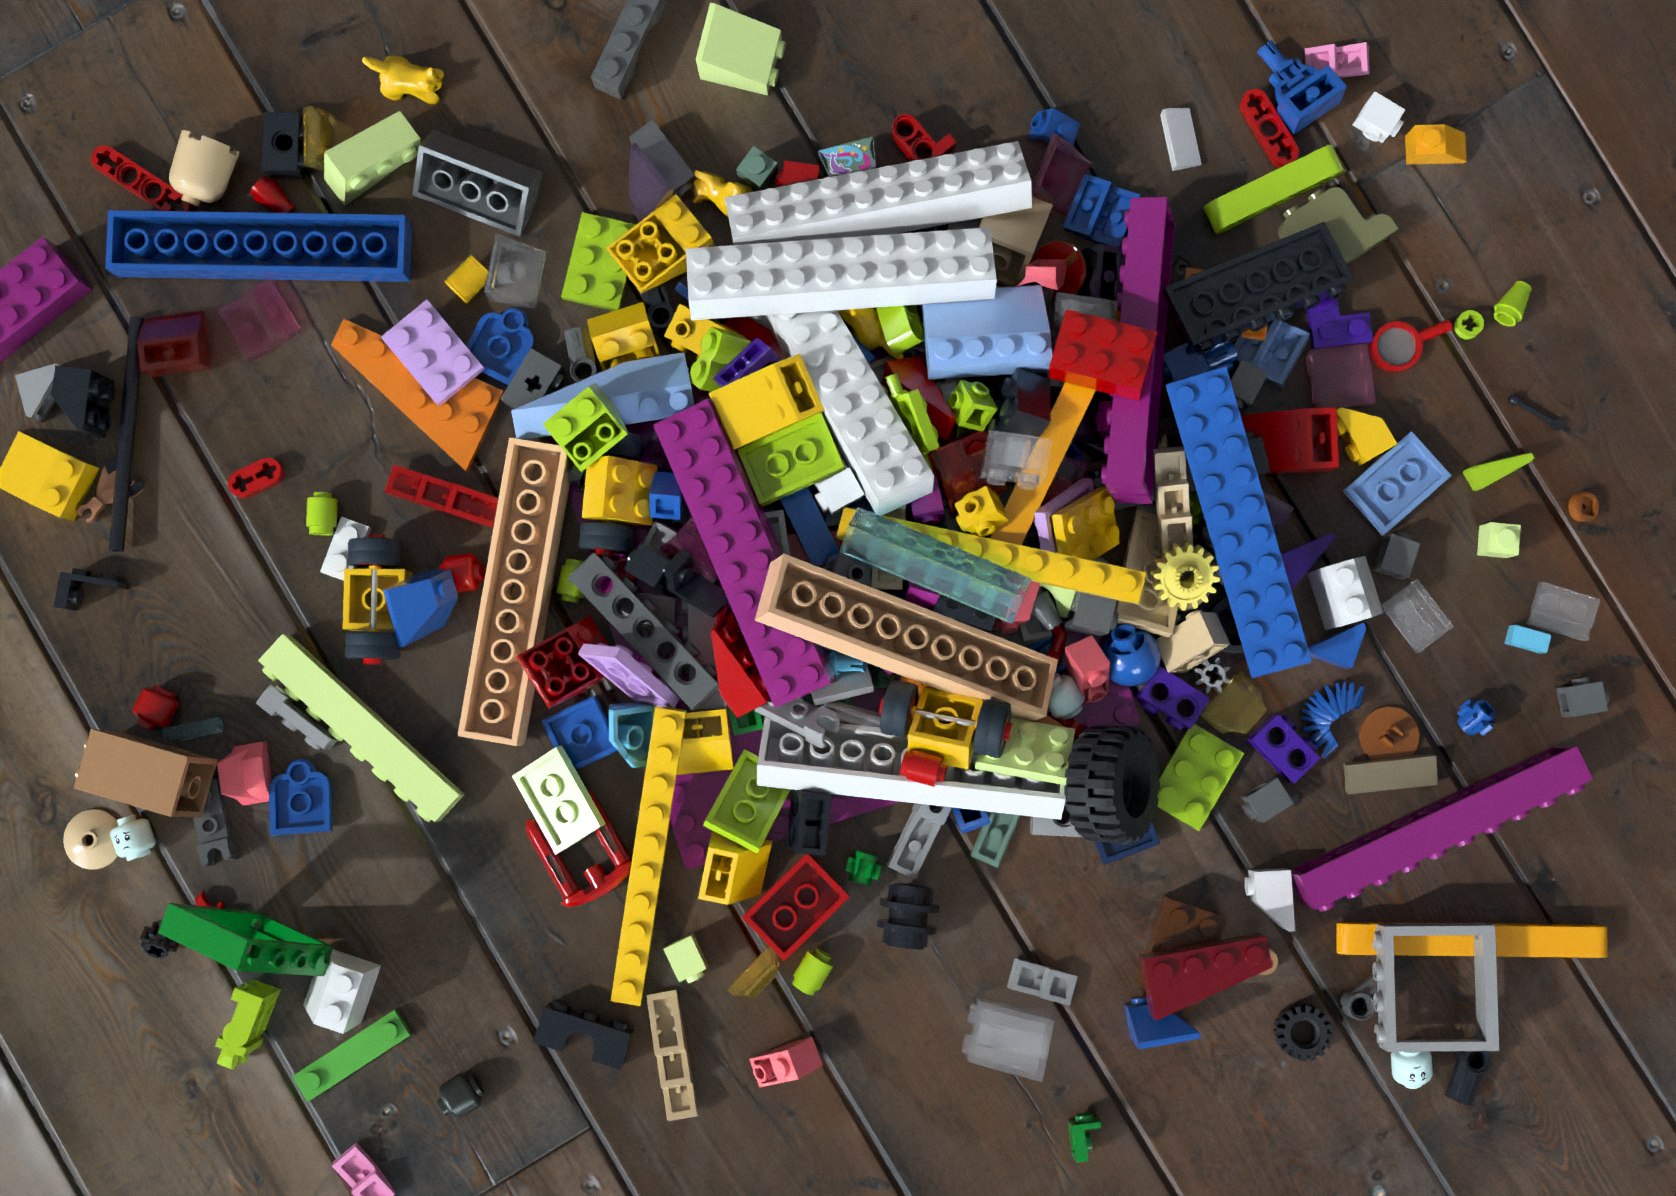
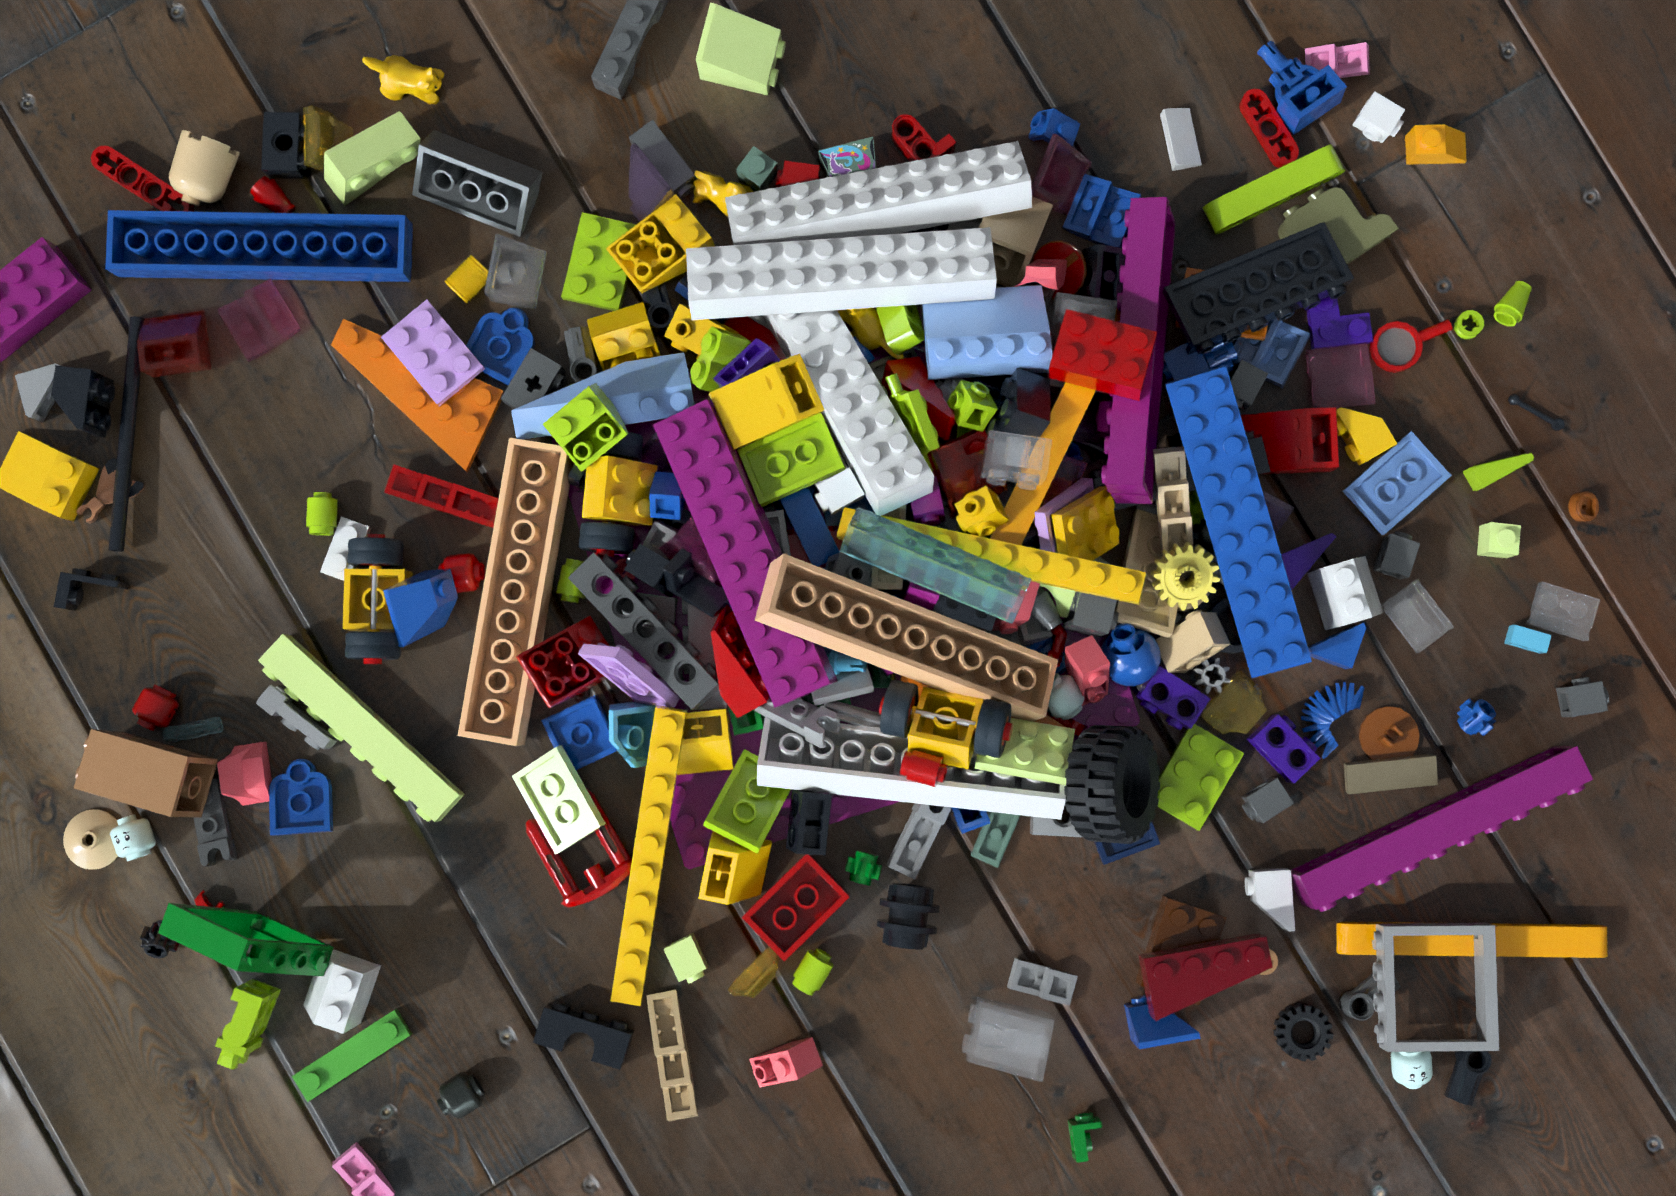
(260, 483): red beam -> none

